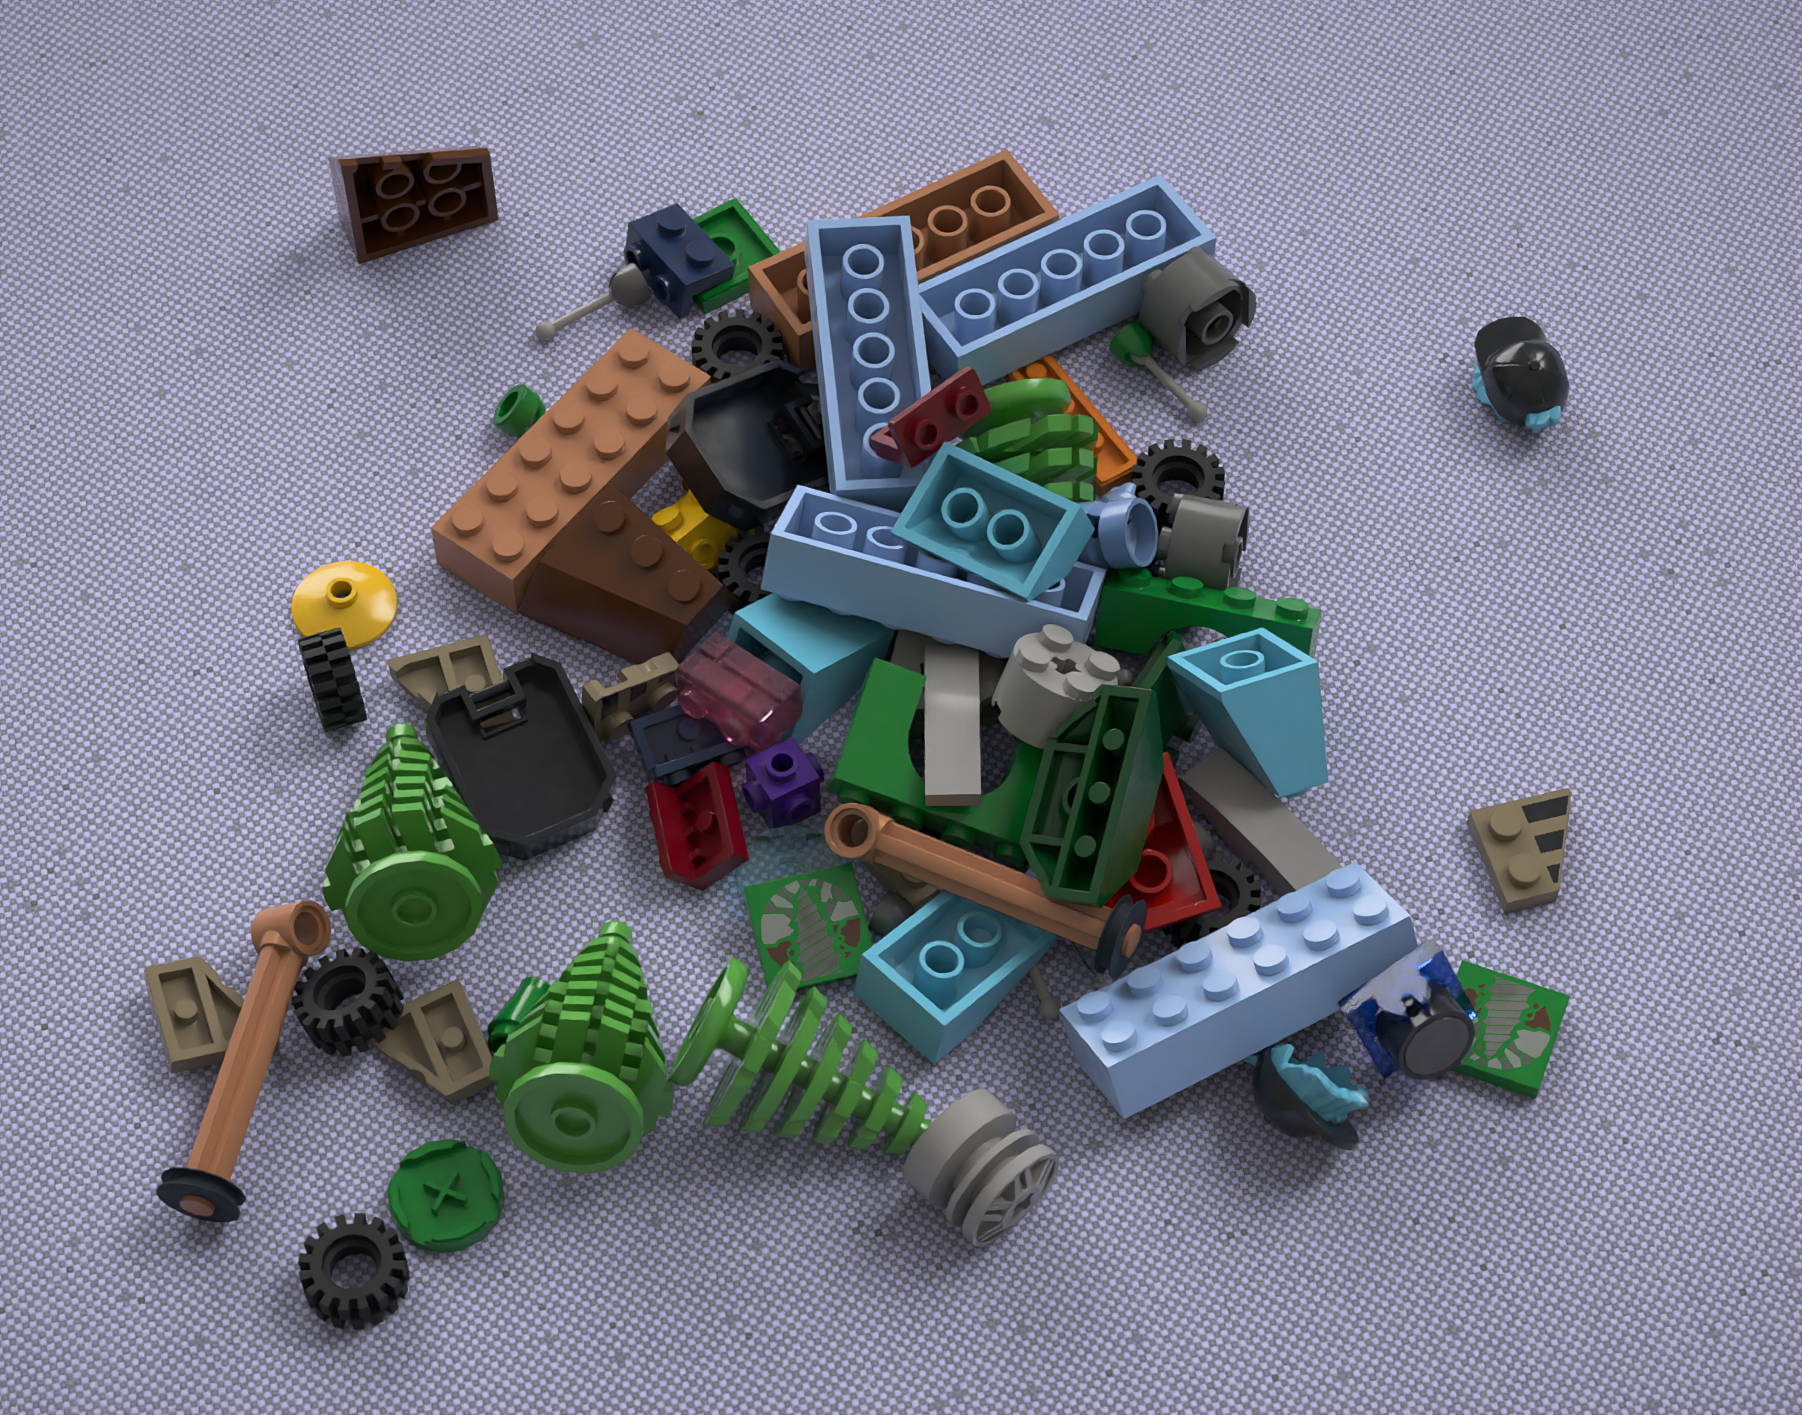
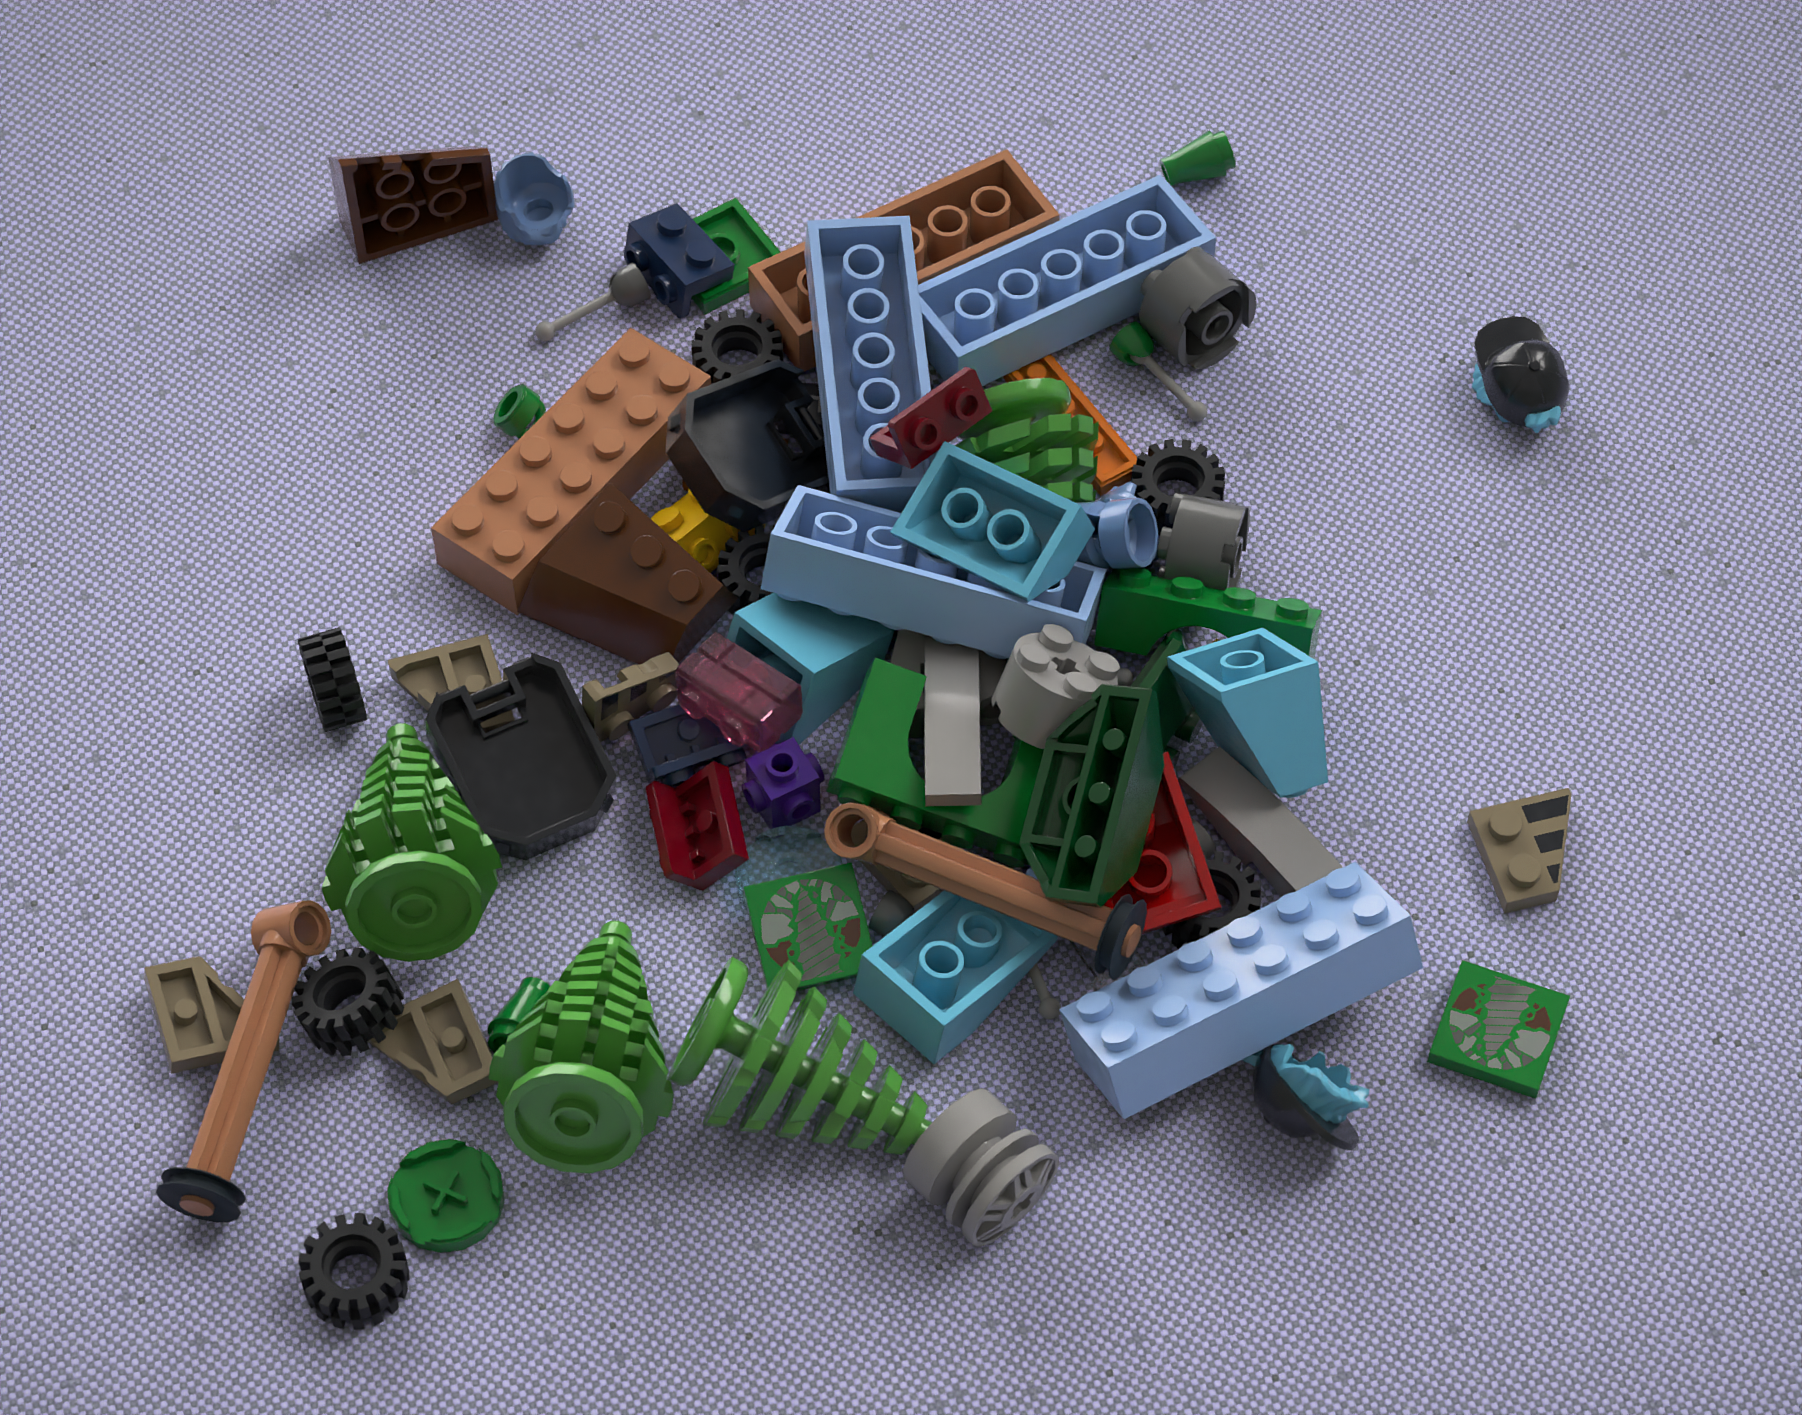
(361, 615): yellow dish -> none
(532, 199): none -> medium blue hair
(1200, 159): none -> green cone
(1421, 1023): piece -> none

